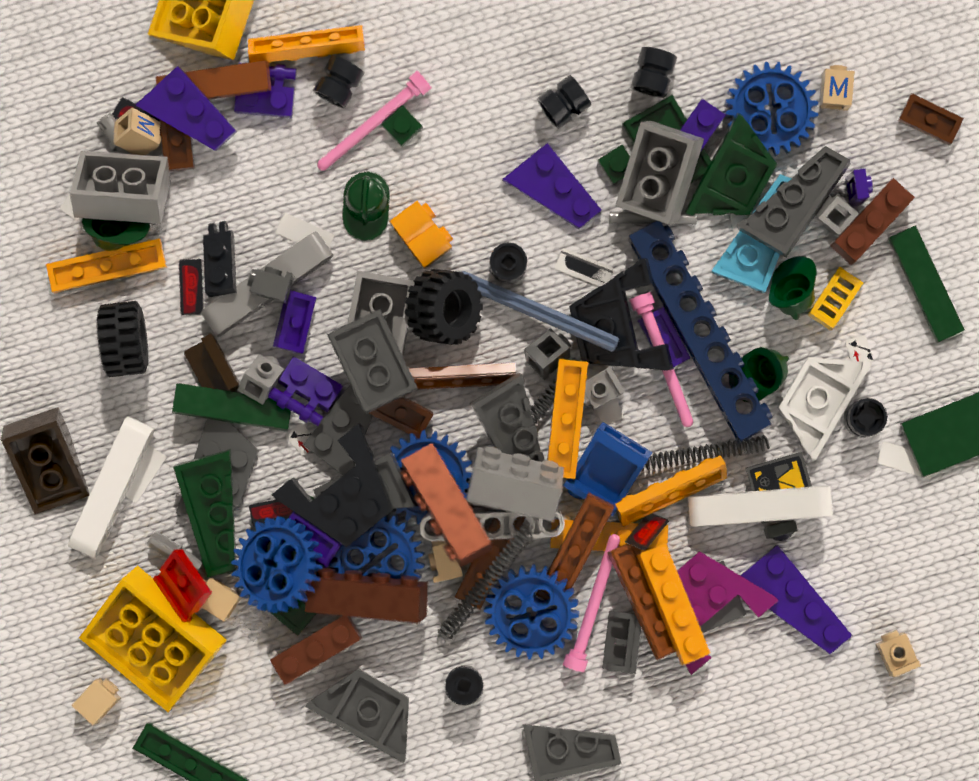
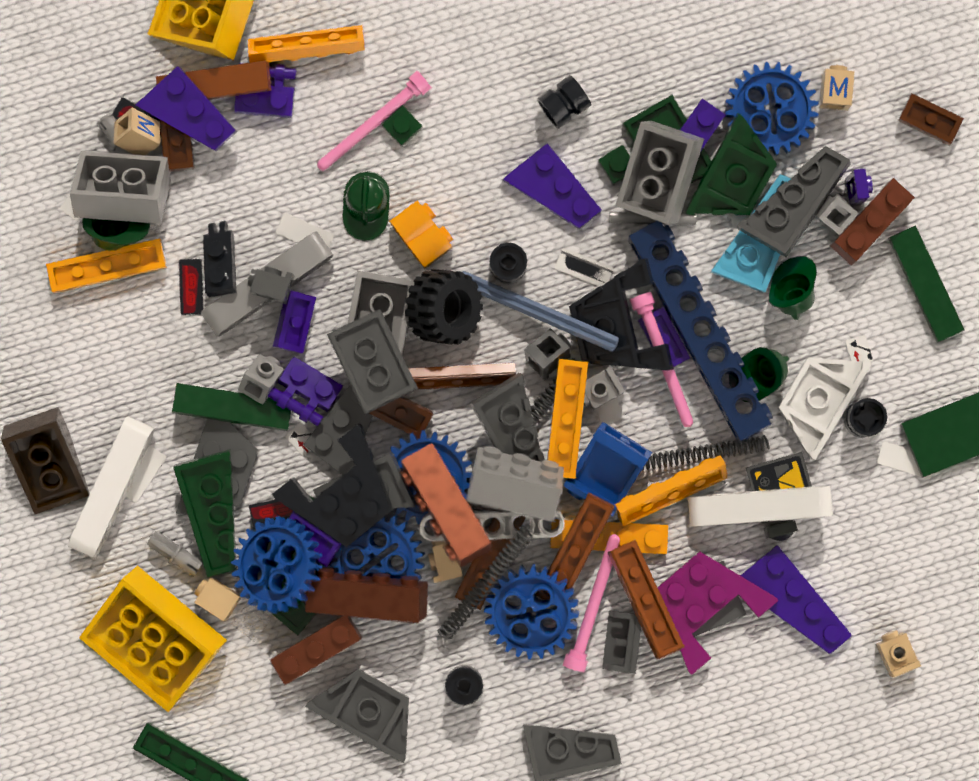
(97, 700): tan brick -> none
(122, 339): black tyre -> none
(182, 585): red plate -> none
(211, 365): dark brown panel -> none
(339, 79): black wheel -> none
(647, 531): sticker -> none
(652, 76): black wheel -> none
(673, 604): light orange plate -> none
(822, 318): yellow slope -> none

